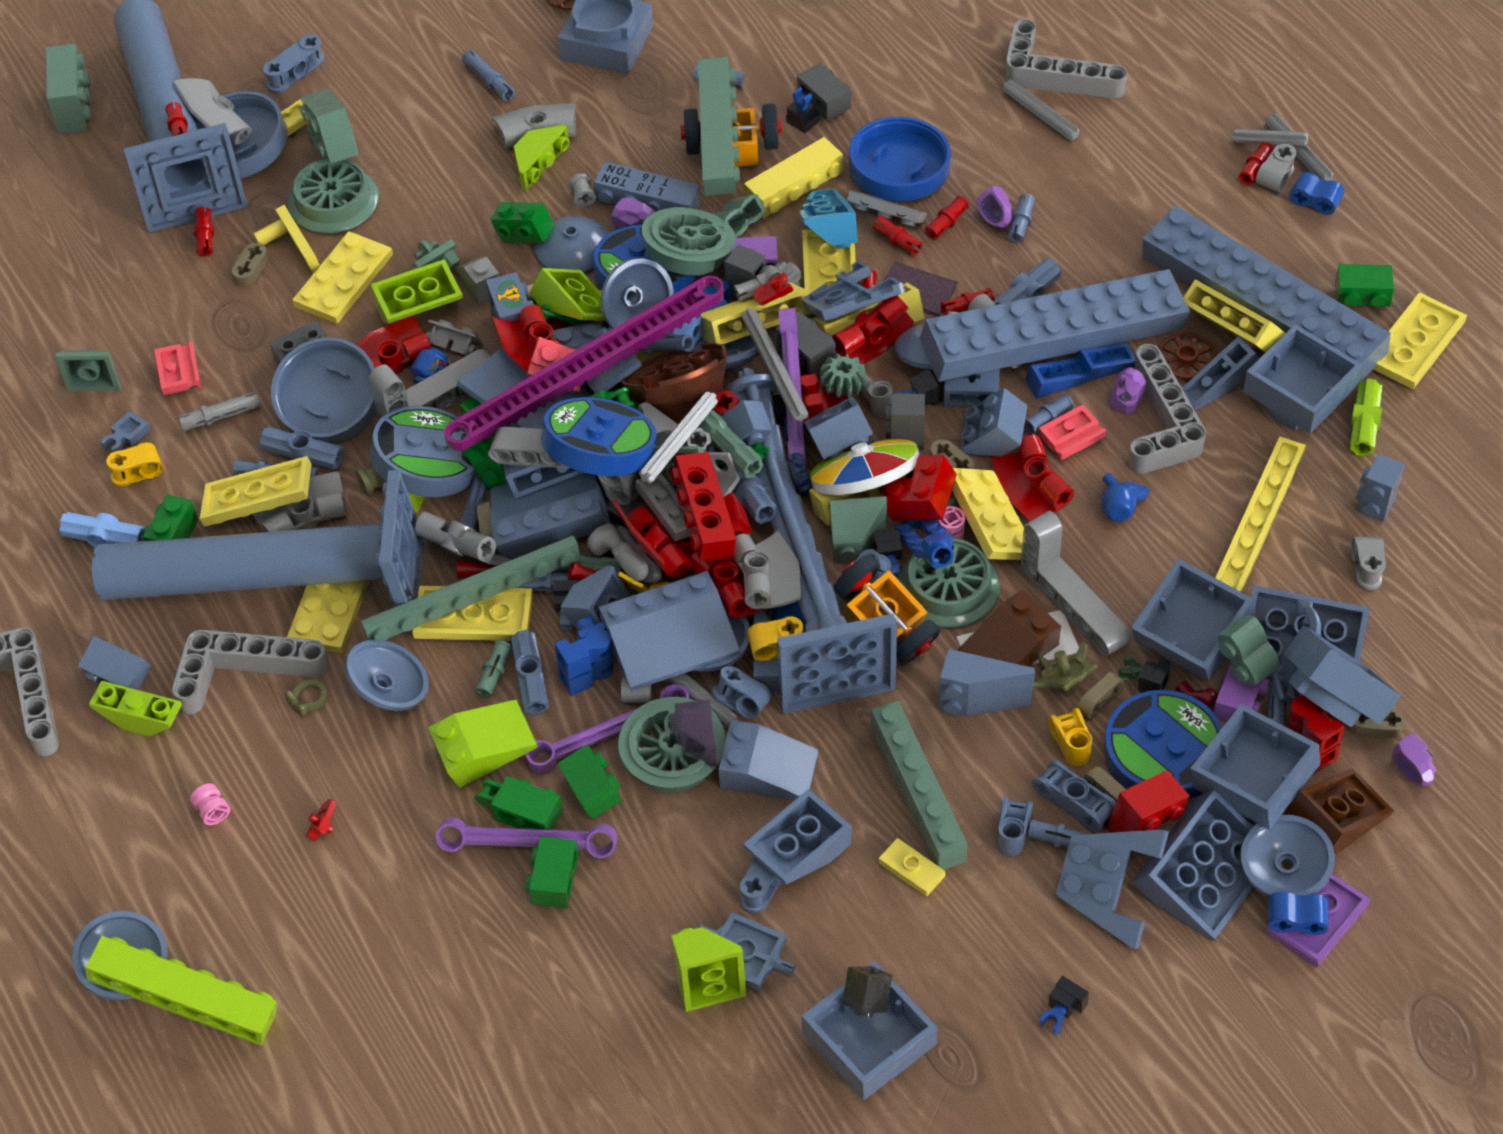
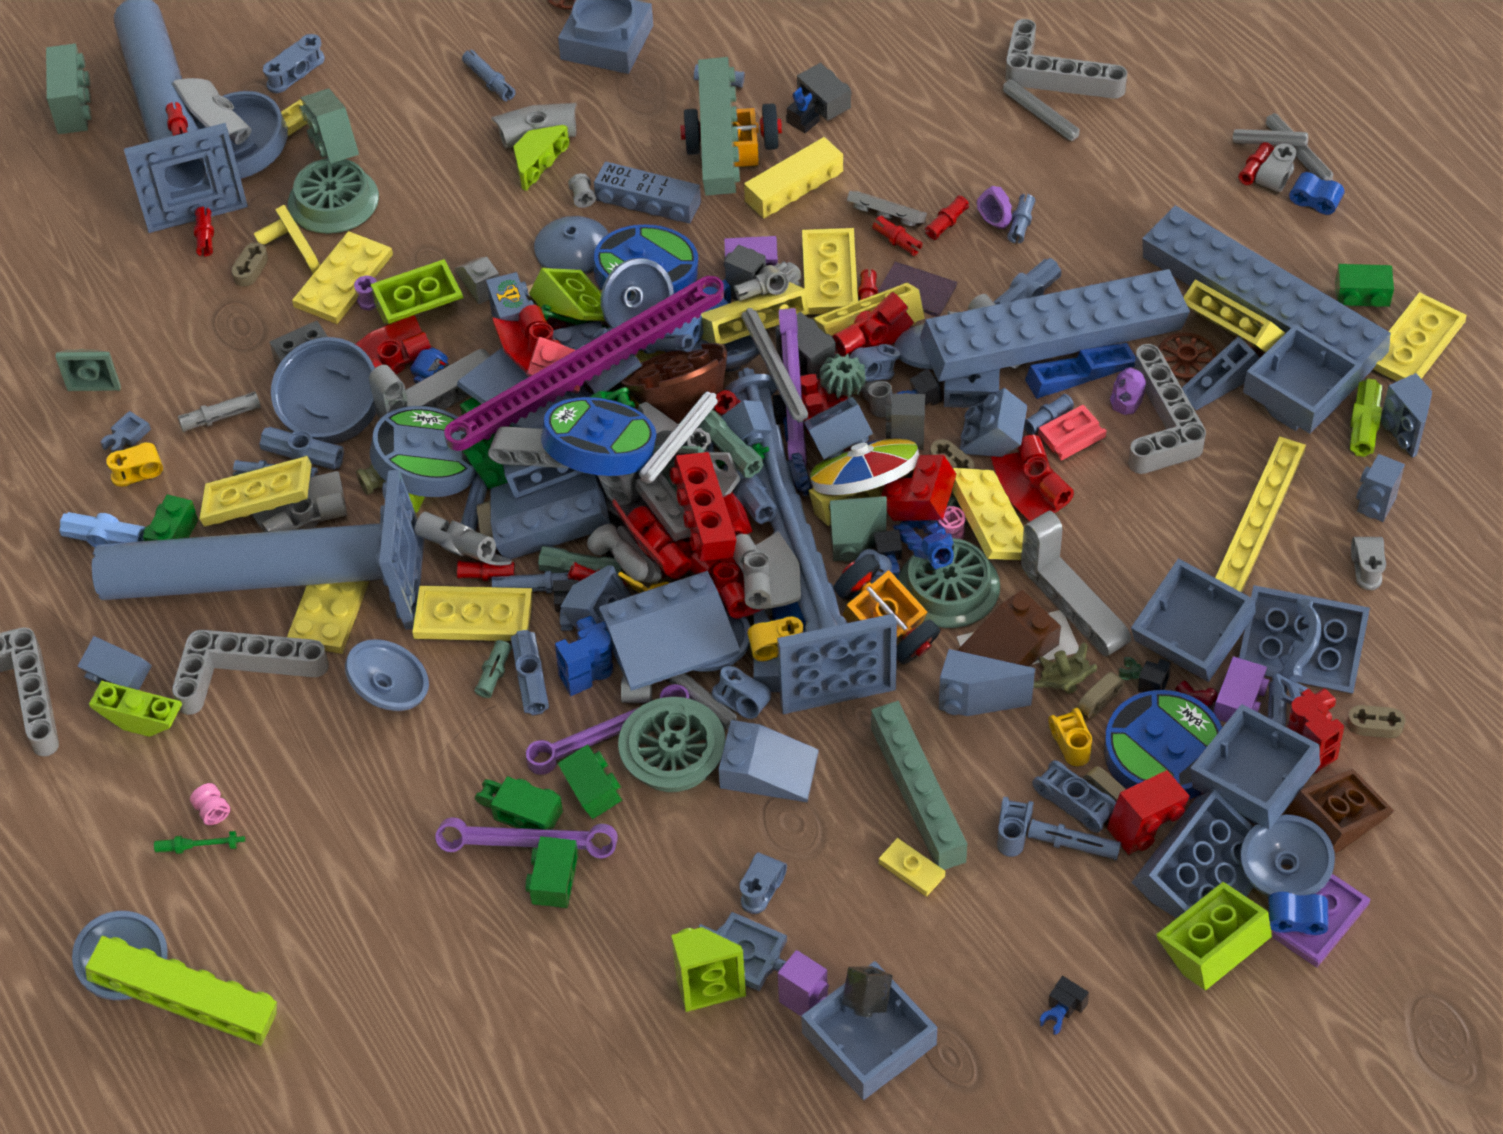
(177, 368): coral plate -> none
(180, 844): none -> green piece
(302, 708): olive piece -> none
(321, 823): red piece -> none
(363, 288): none -> medium lavender bush
(433, 252): sand green hips -> none
(444, 332): light grey hinge -> none
(472, 590): sand green plate -> none
(482, 740): lime slope -> none
(522, 222): green brick -> none
(630, 212): medium lavender rock -> none
(688, 240): sand green piece -> none
(695, 729): clear purple slope -> none
(741, 212): sand green brick -> none
(773, 289): red piece -> none
(800, 838): sand blue slope -> none
(802, 983): none -> medium lavender brick
(830, 217): dark azure wedge -> none
(847, 295): sand blue wing -> none
(877, 361): none -> sand blue piece
(899, 158): blue brick -> none
(962, 303): red pin -> none
(1095, 876): sand blue wing -> none
(1120, 499): blue piece -> none
(1215, 935): none -> lime slope
(1248, 650): sand green brick -> none
(1338, 680): sand blue container -> none
(1407, 411): none -> sand blue slope
(1414, 760): medium lavender rock -> none

